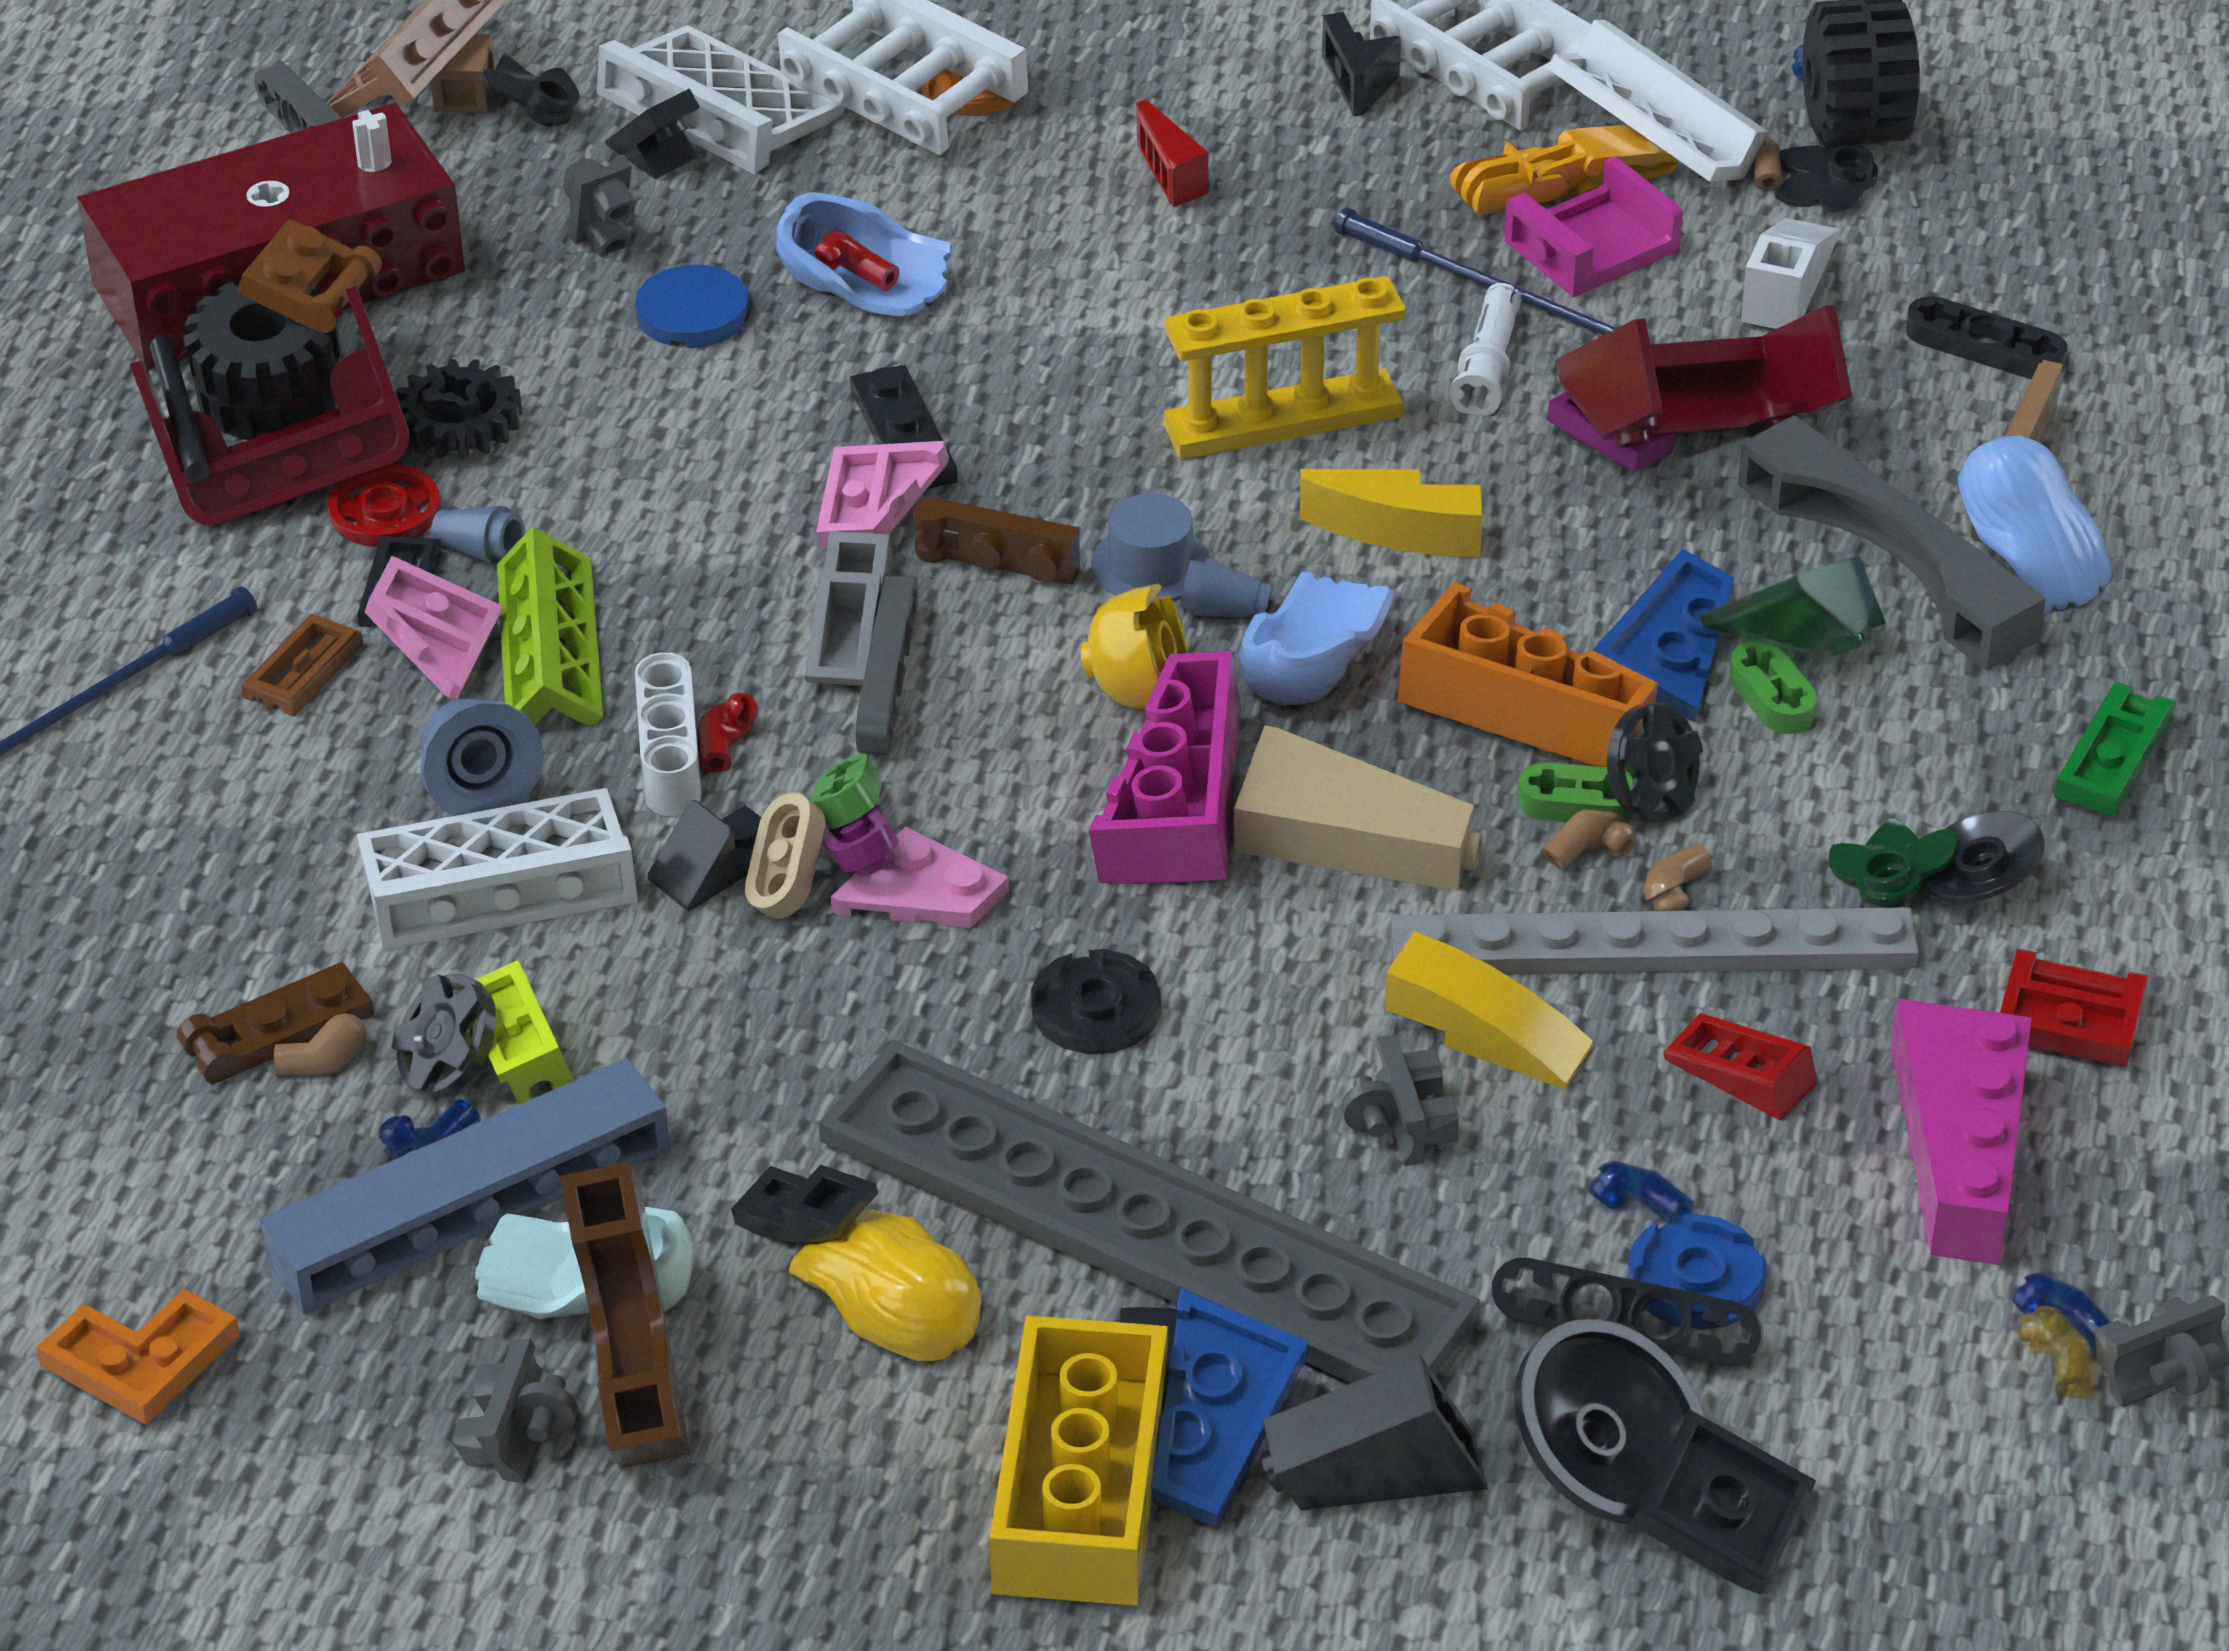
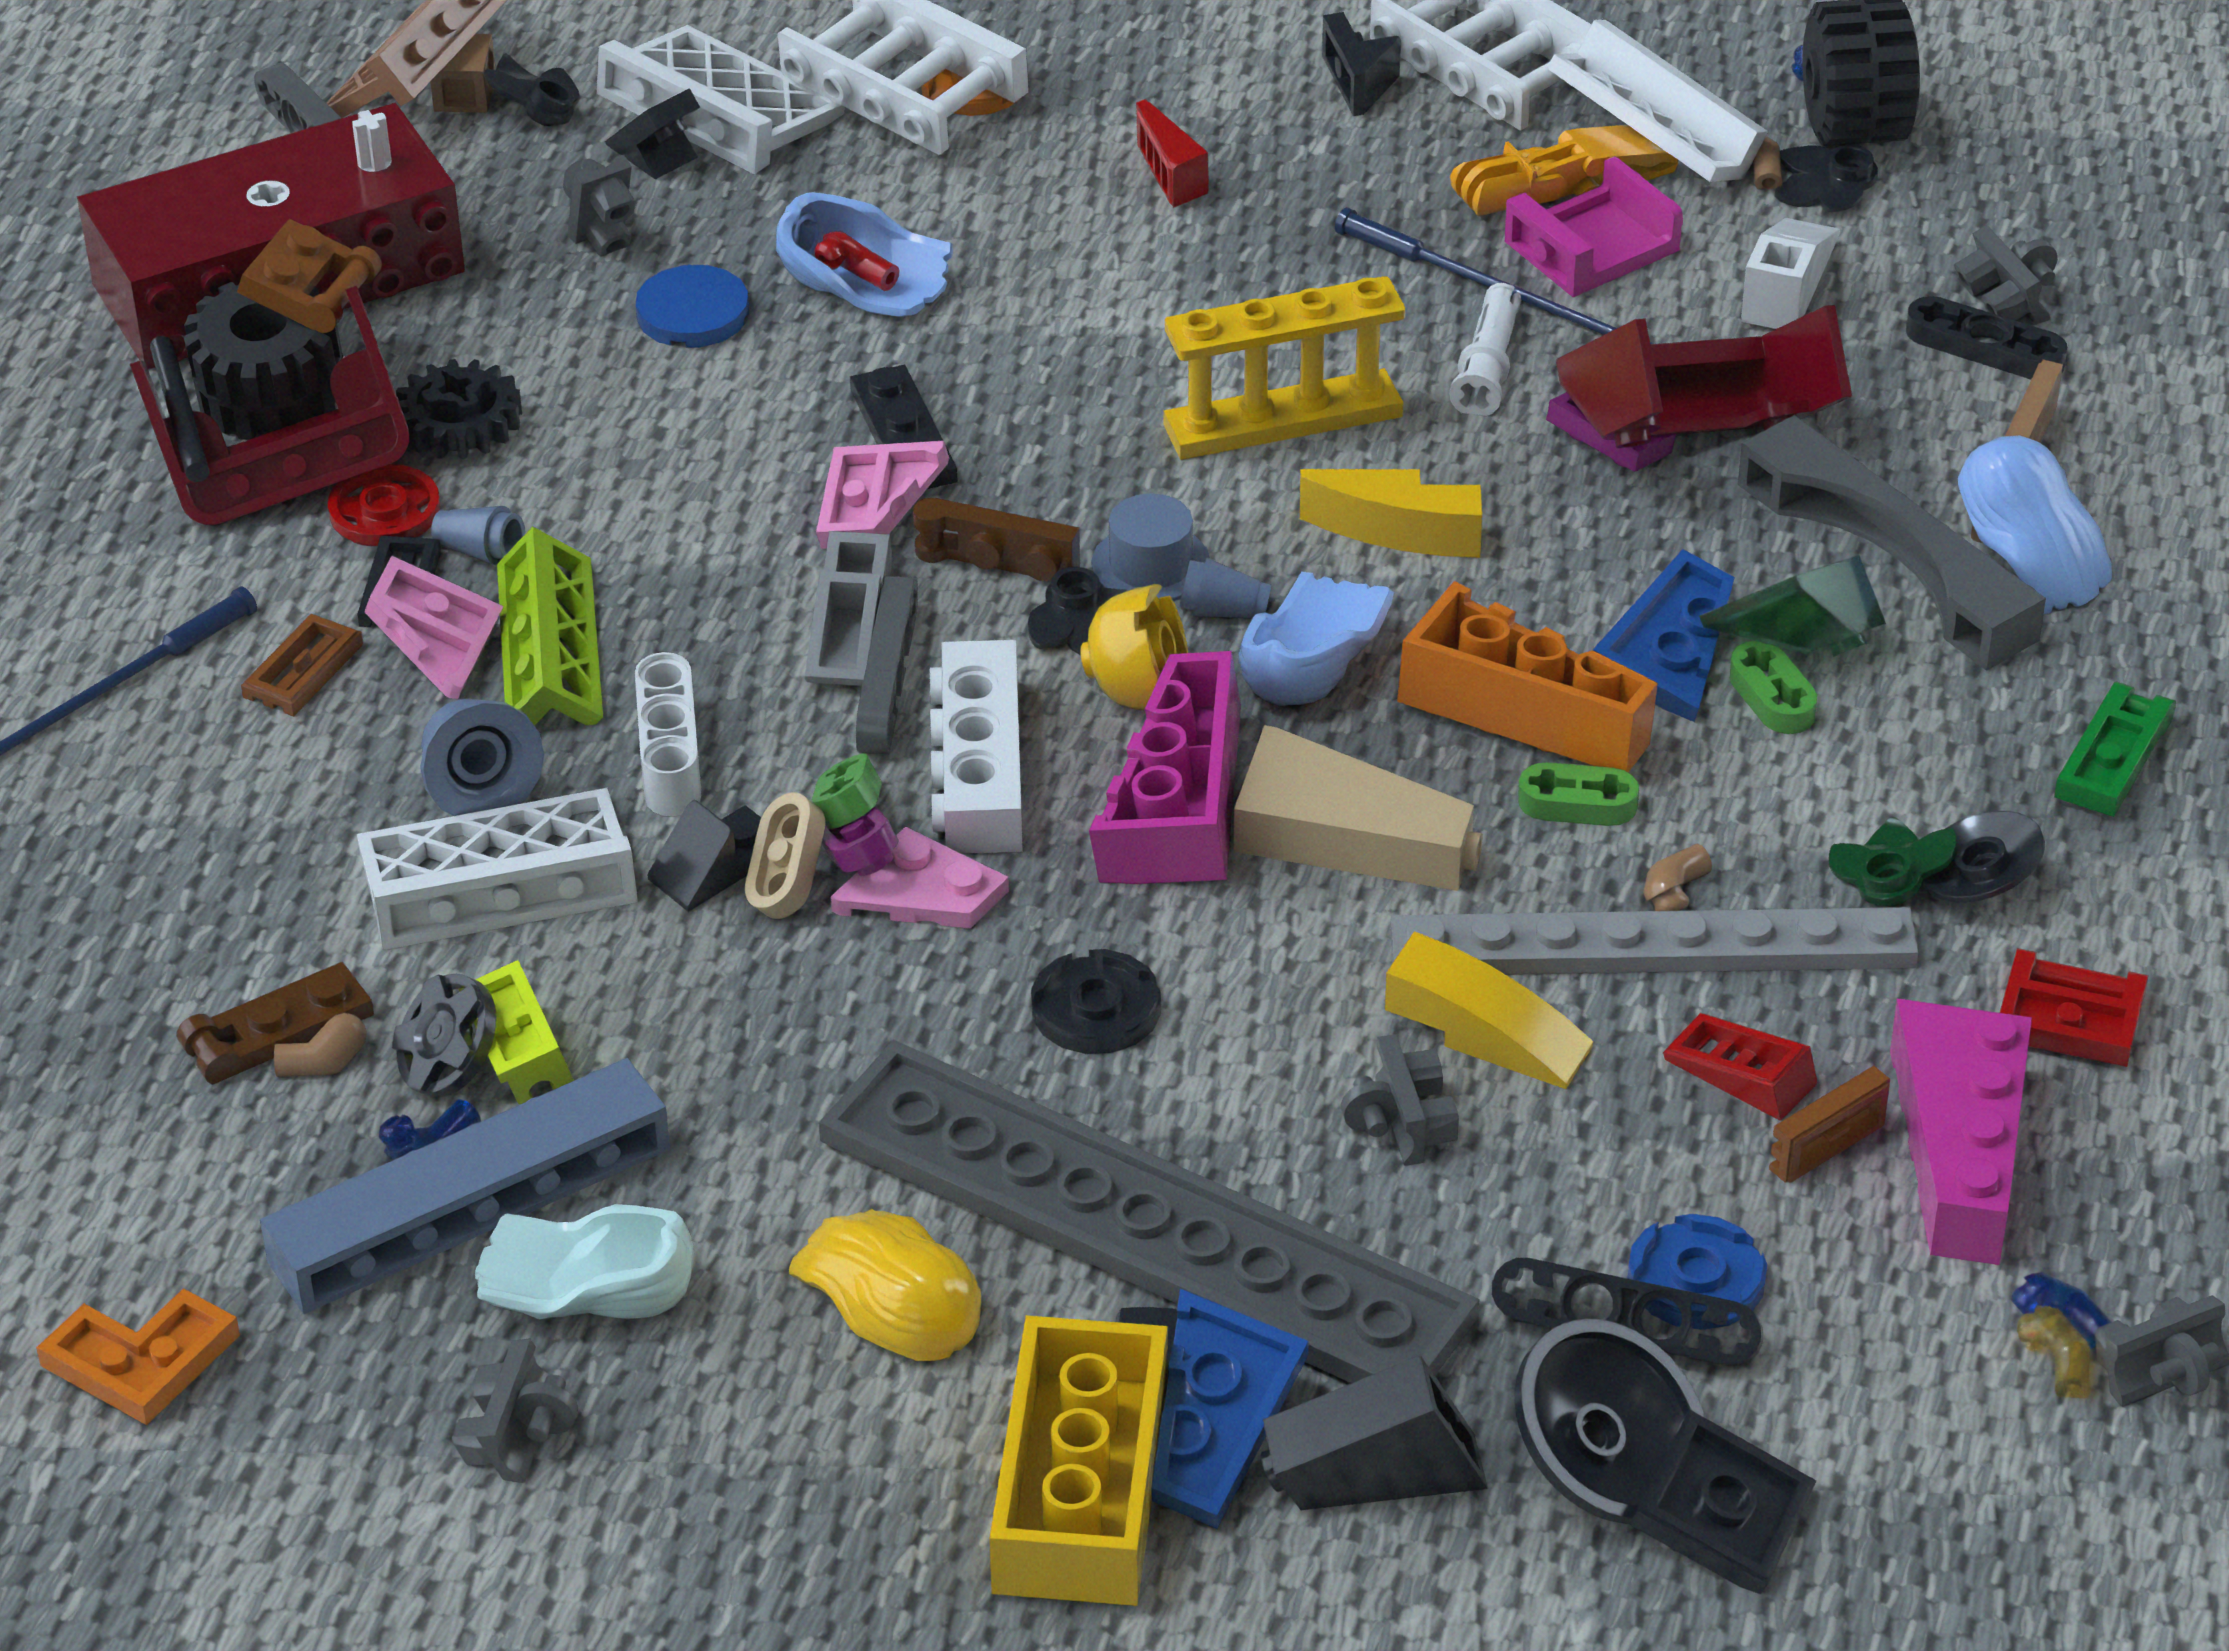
(626, 1315): reddish brown arch -> none
(722, 728): red arm -> none
(803, 1208): black slope -> none
(979, 747): none -> white brick
(1068, 609): none -> black plate
(1589, 831): medium nougat arm -> none
(1643, 1184): clear blue arm -> none
(1660, 762): black wheel -> none
(1830, 1124): none -> dark orange tile
(2016, 272): none -> dark grey hips

